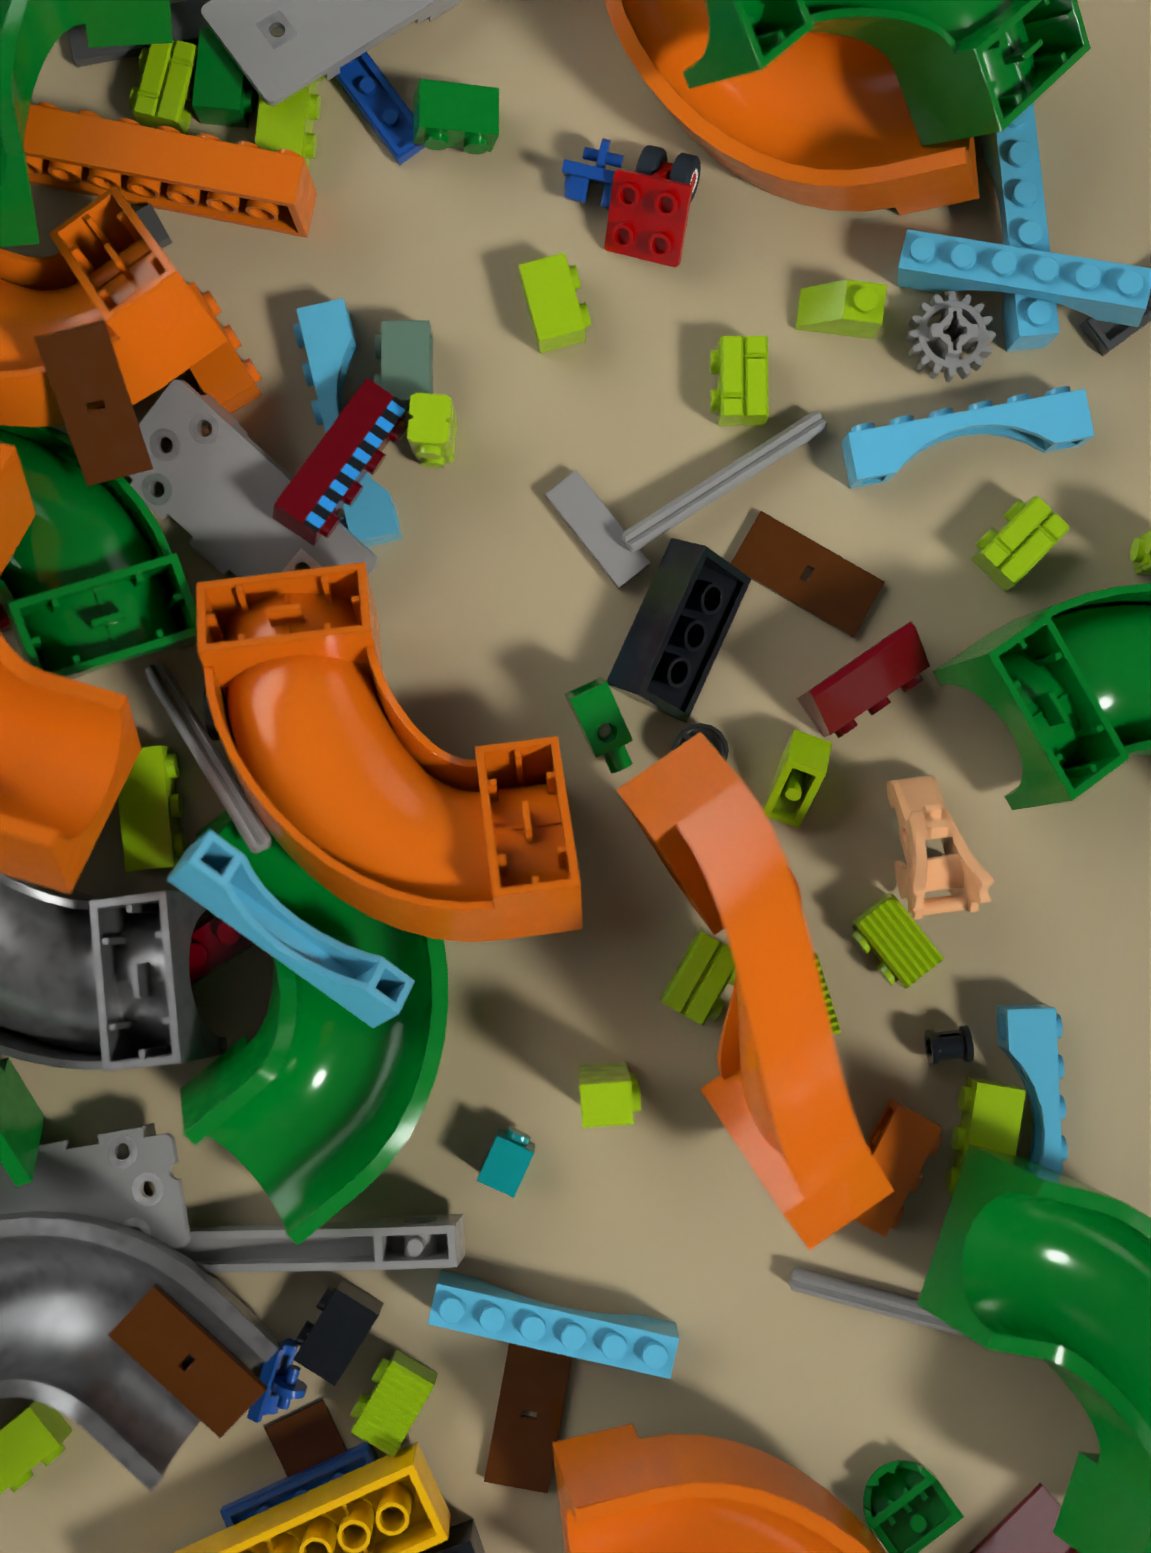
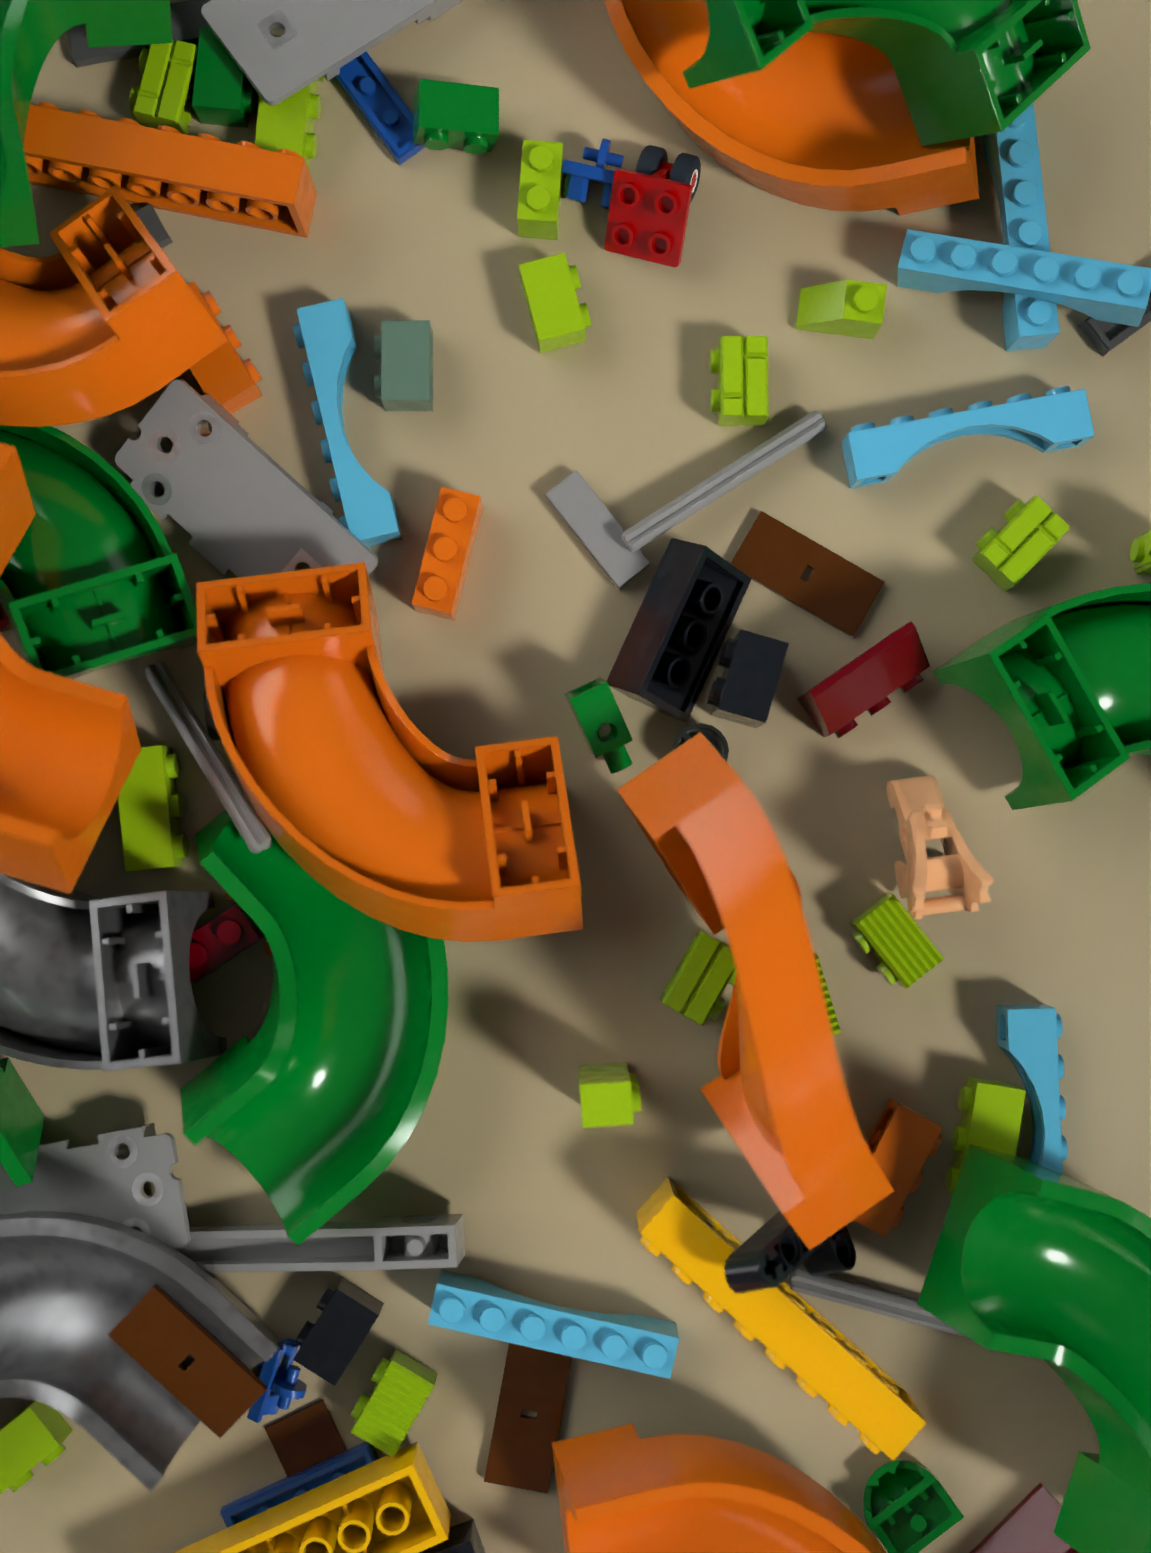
(84, 371): reddish brown piece -> none
(229, 888): medium azure arch -> none
(340, 462): dark red brick -> none
(432, 429): lime brick -> none
(447, 553): none -> orange brick
(507, 1161): teal brick -> none
(540, 189): none -> lime brick
(748, 678): none -> black brick
(778, 1250): none -> black beam
(782, 1322): none -> yellow brick
(797, 778): lime slope -> none
(949, 1045): black bush -> none
(962, 323): light grey gear -> none

